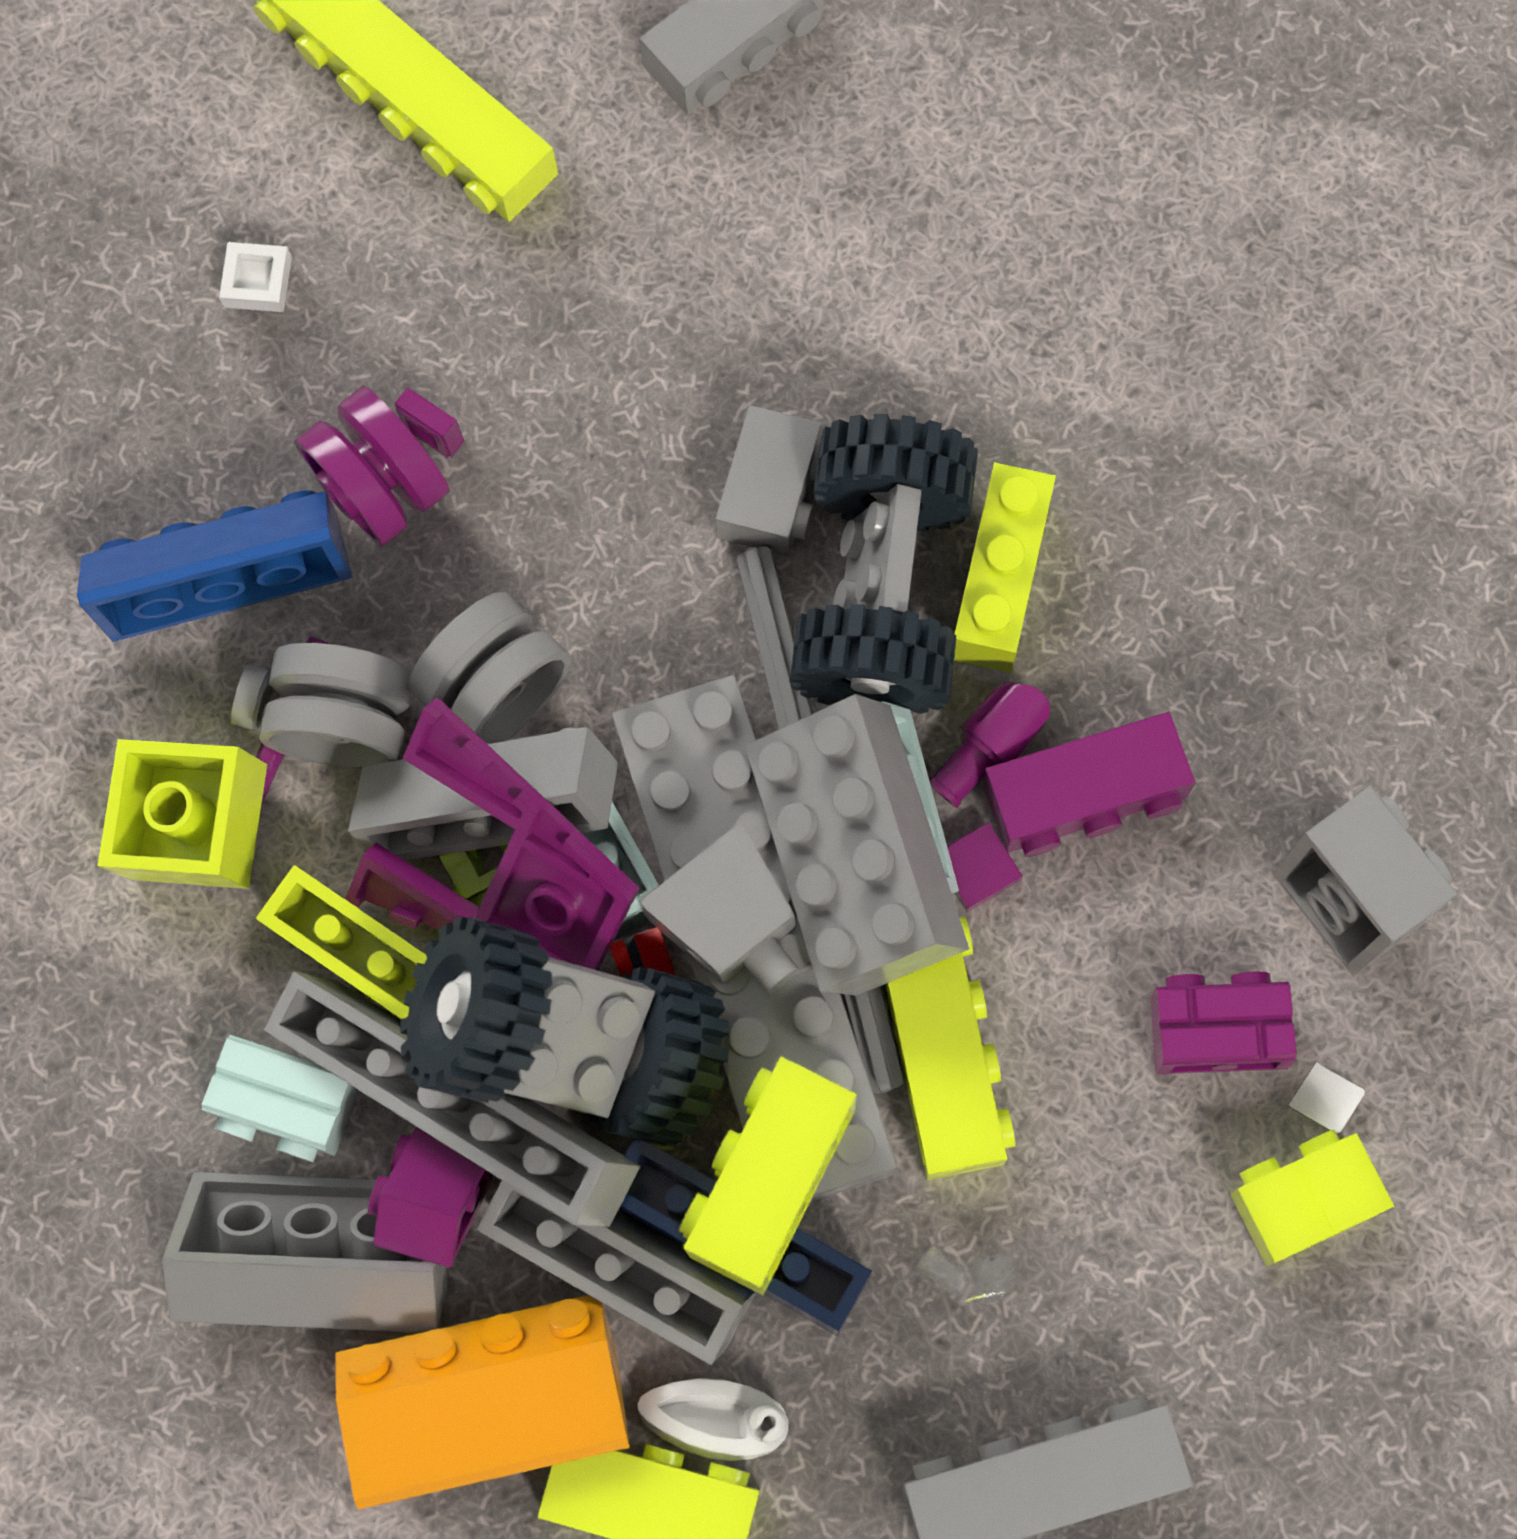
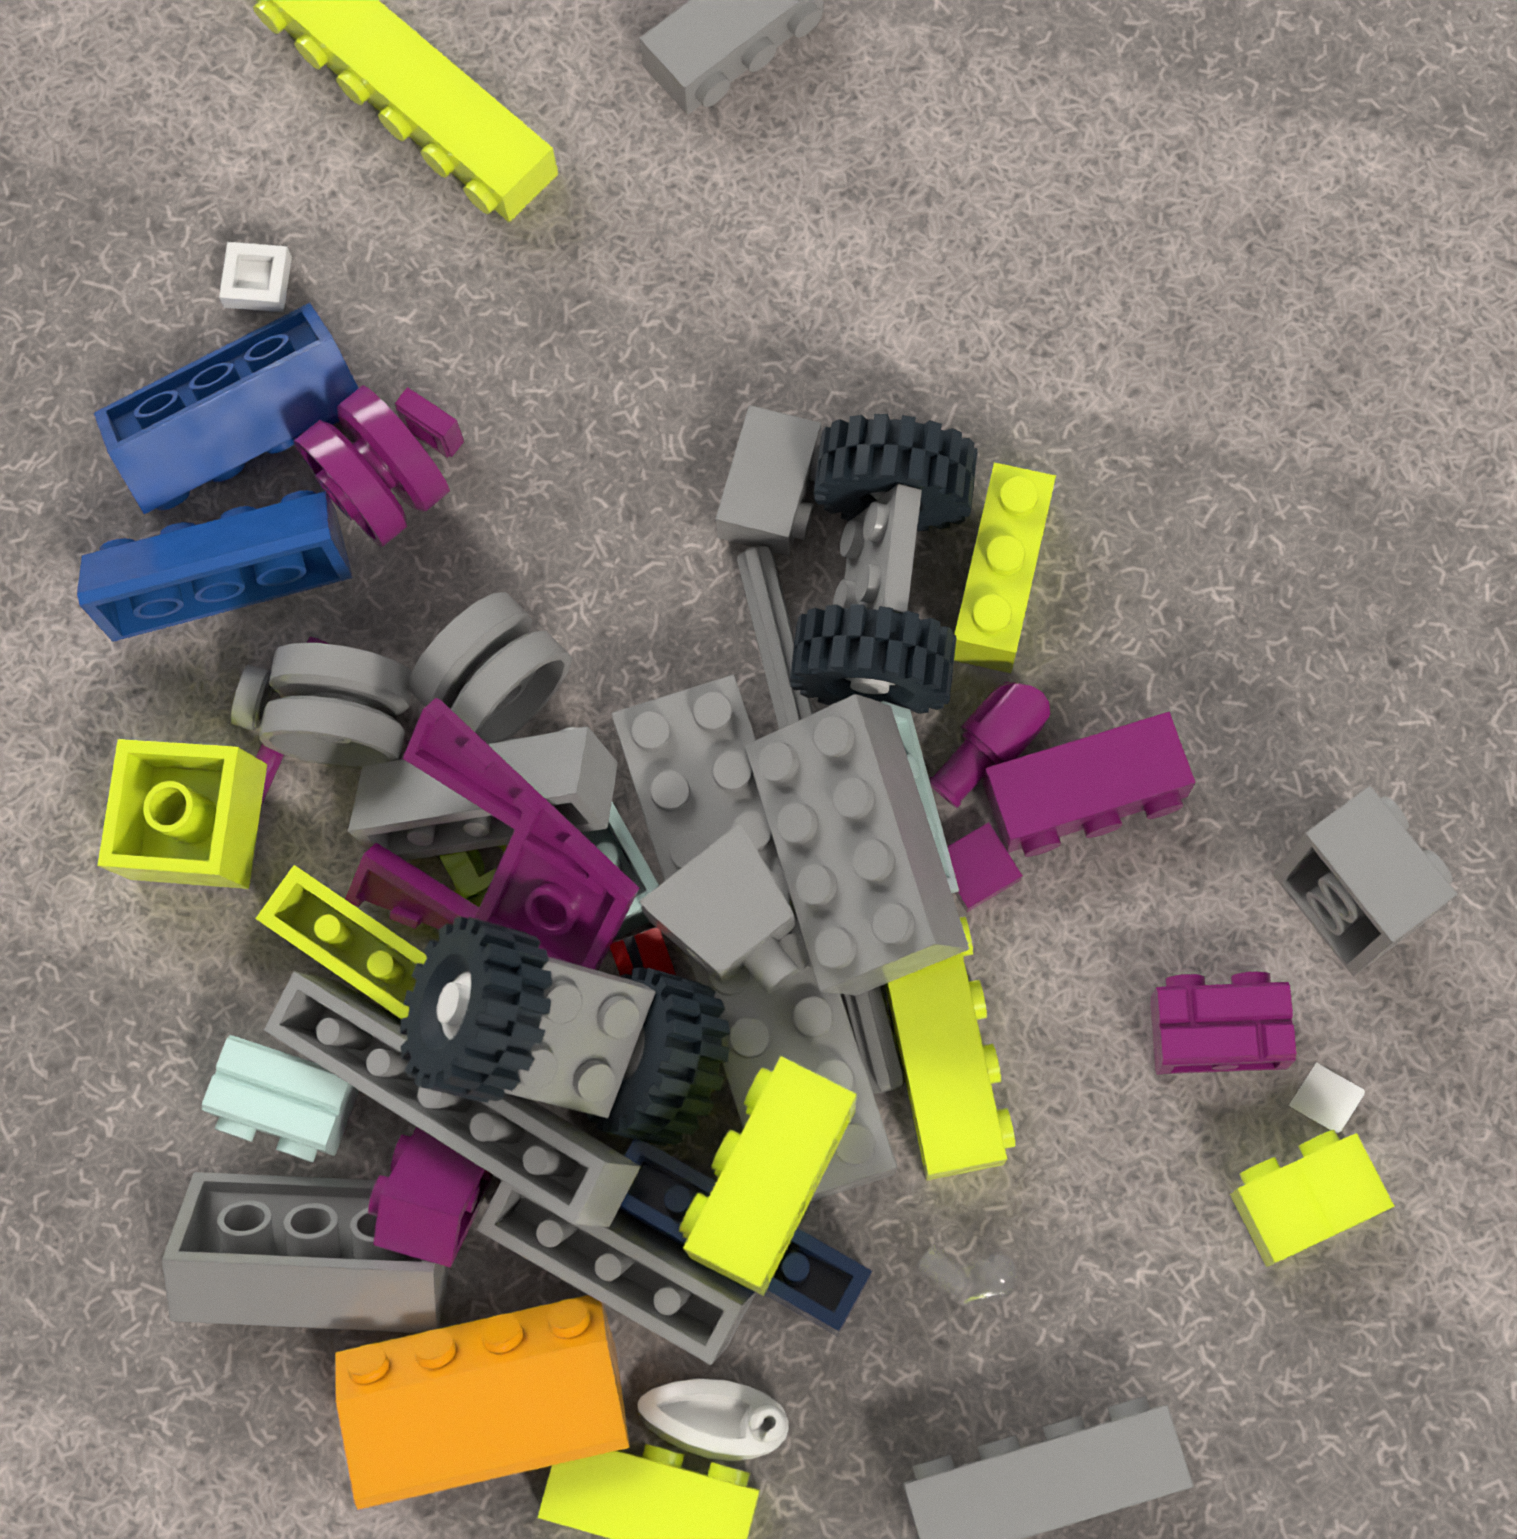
(226, 409): none -> blue slope

